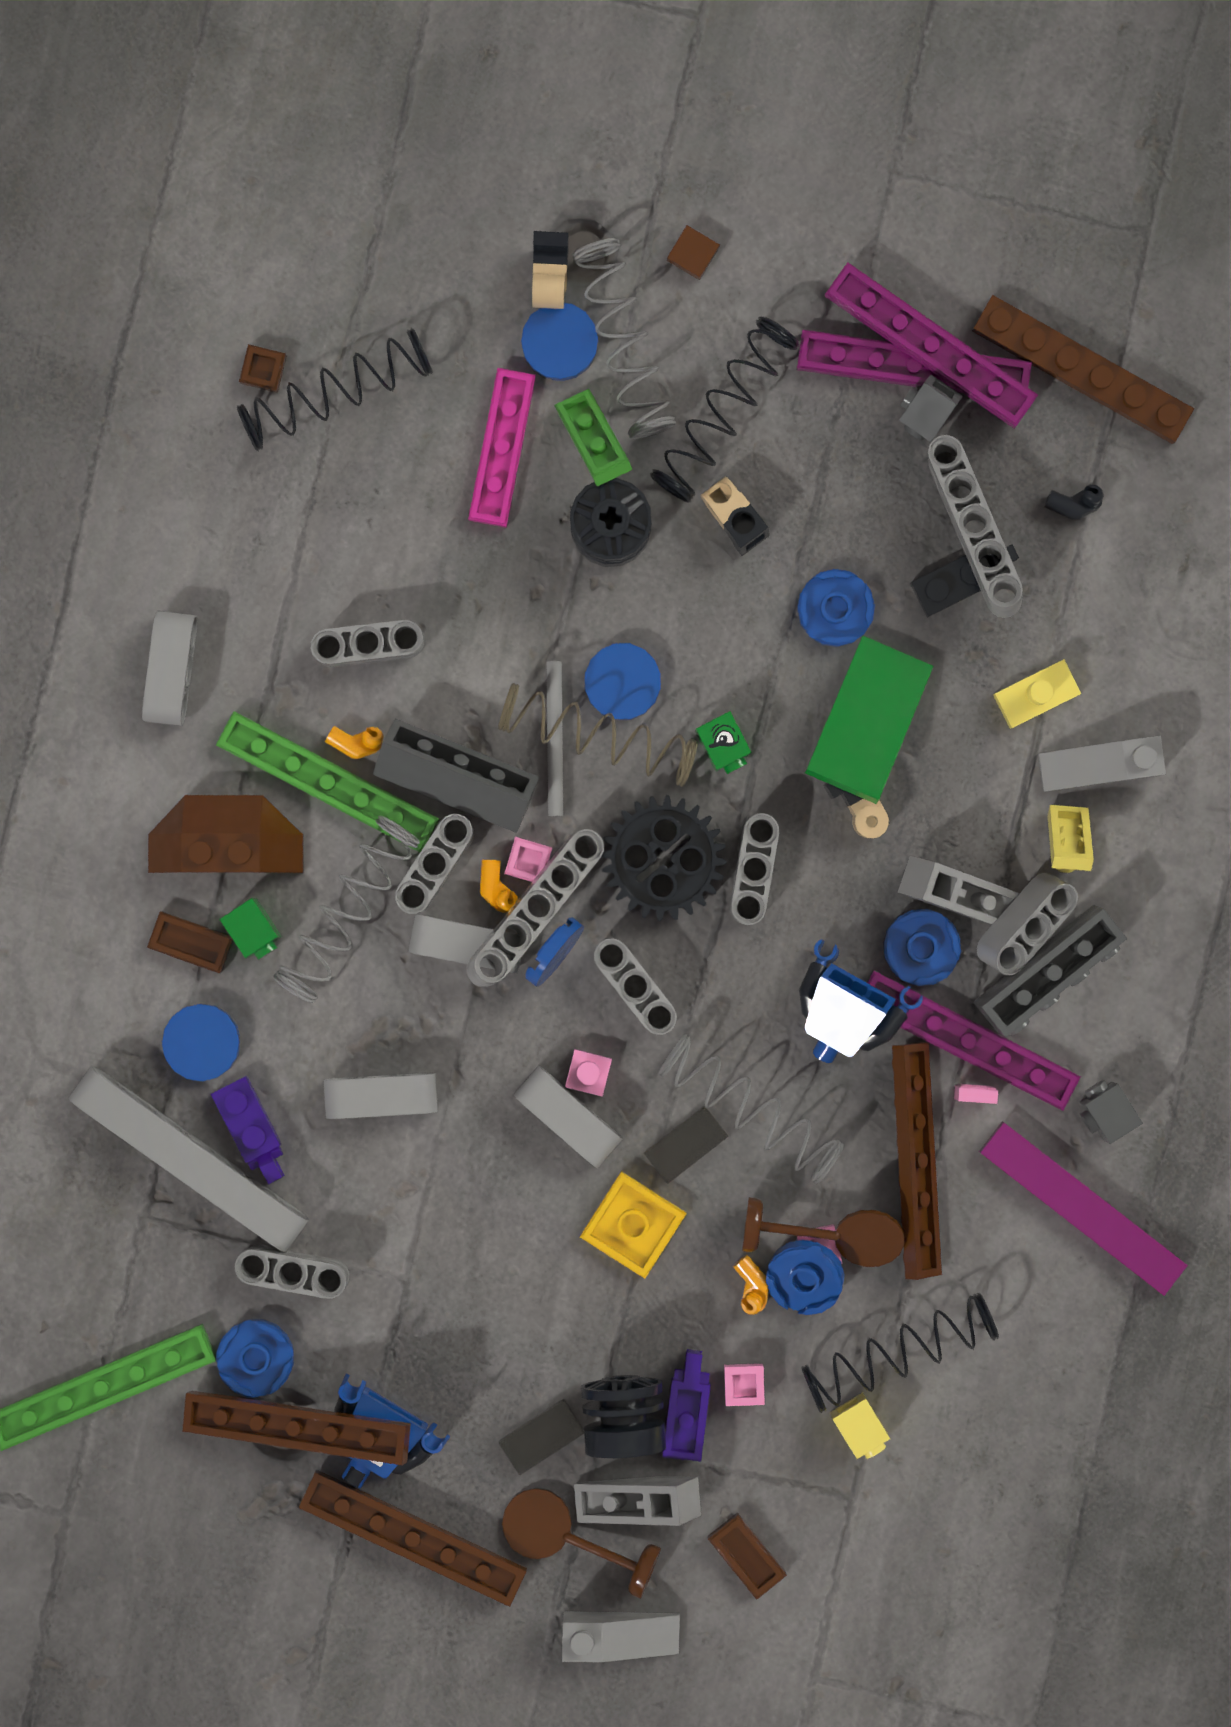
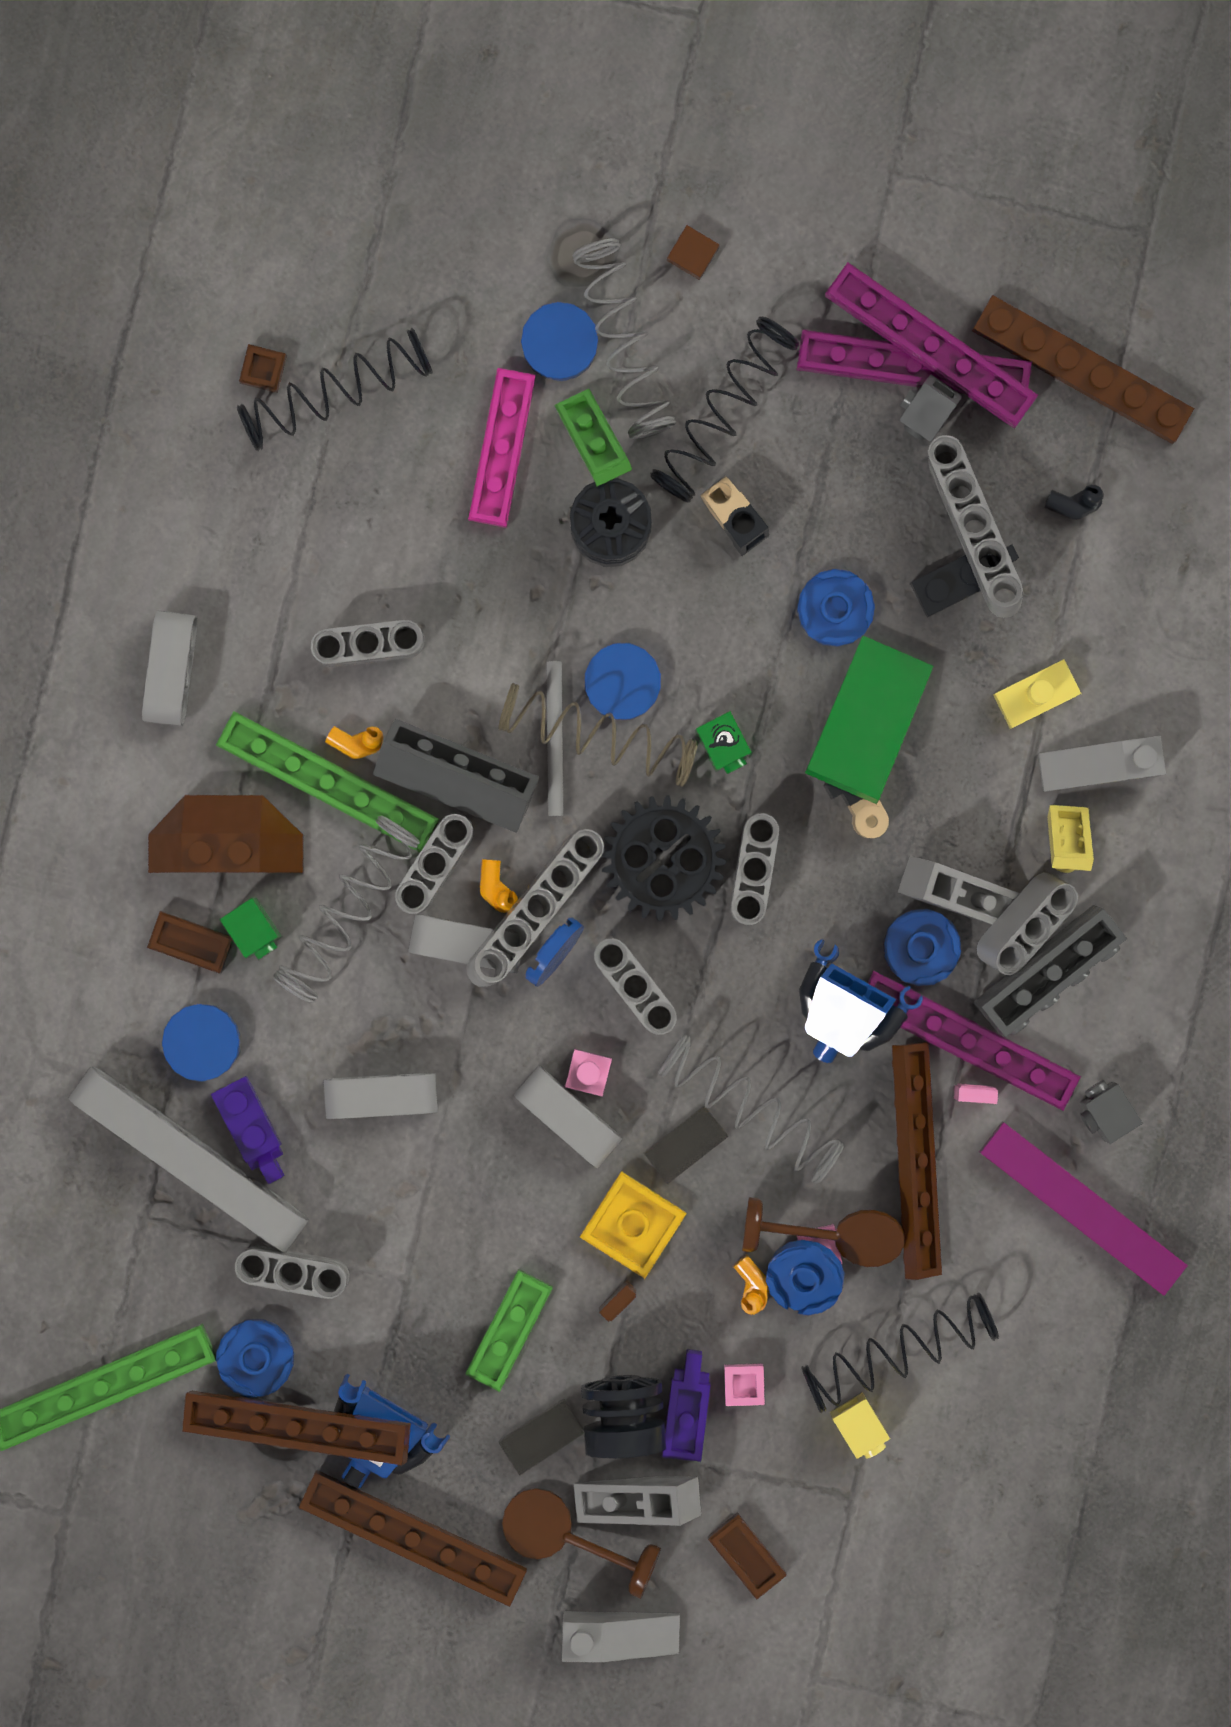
(509, 1330): none -> bright green tile
(527, 859): bright pink tile -> none
(550, 269): leg -> none
(618, 1301): none -> reddish brown tile

